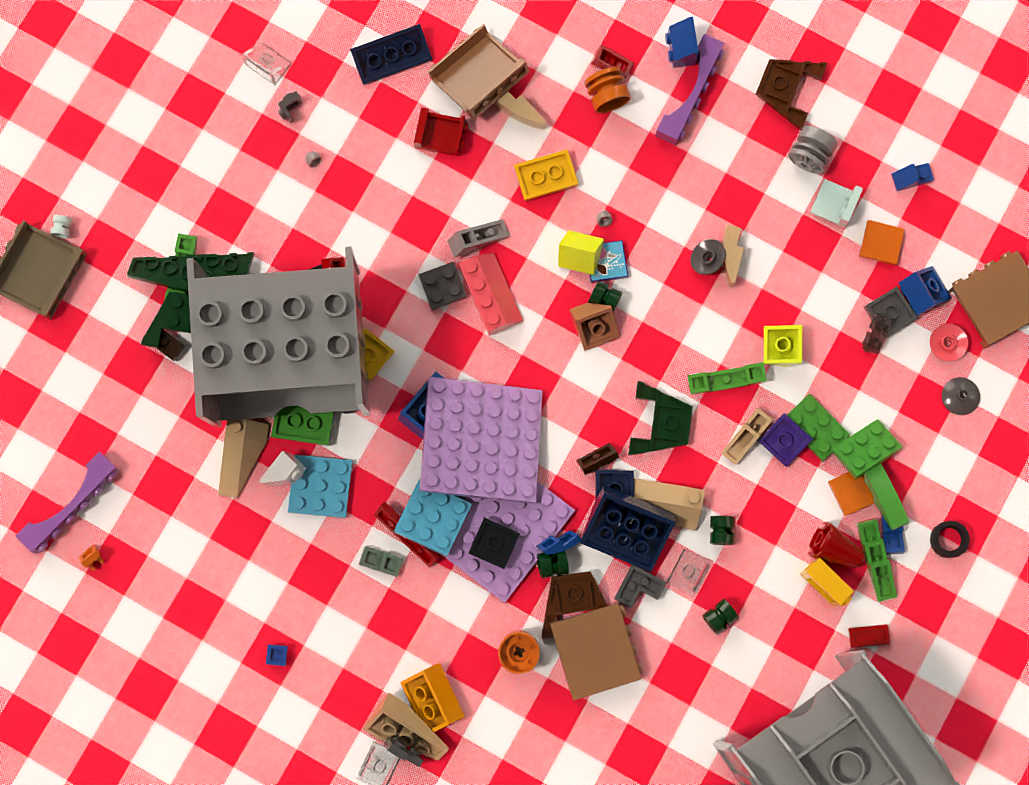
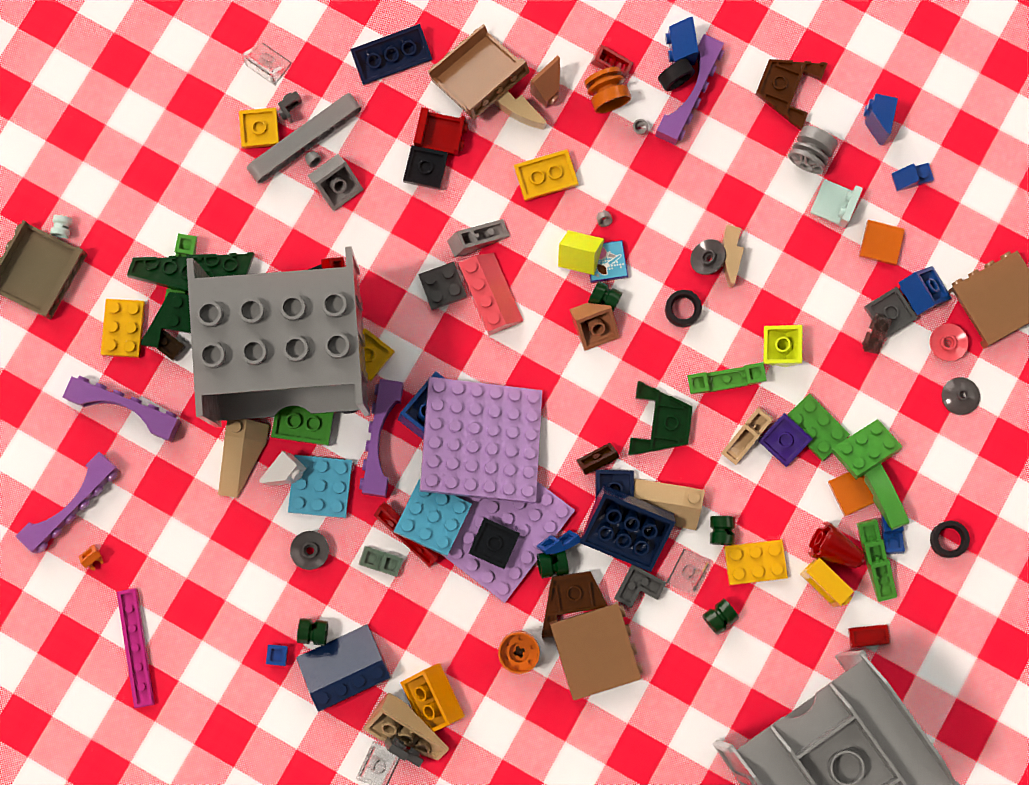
(86, 394): none -> medium lavender arch
(122, 328): none -> yellow plate
(135, 648): none -> dark pink tile
(259, 127): none -> yellow plate
(299, 550): none -> dark grey dish
(304, 138): none -> light grey beam
(312, 631): none -> dark green wheel
(335, 182): none -> light grey slope
(343, 668): none -> slope
(388, 395): none -> medium lavender arch
(425, 167): none -> black plate
(546, 83): none -> nougat slope
(640, 123): none -> light grey hinge
(676, 75): none -> black tyre
(683, 294): none -> black tyre
(755, 562): none -> yellow plate
(880, 116): none -> blue slope

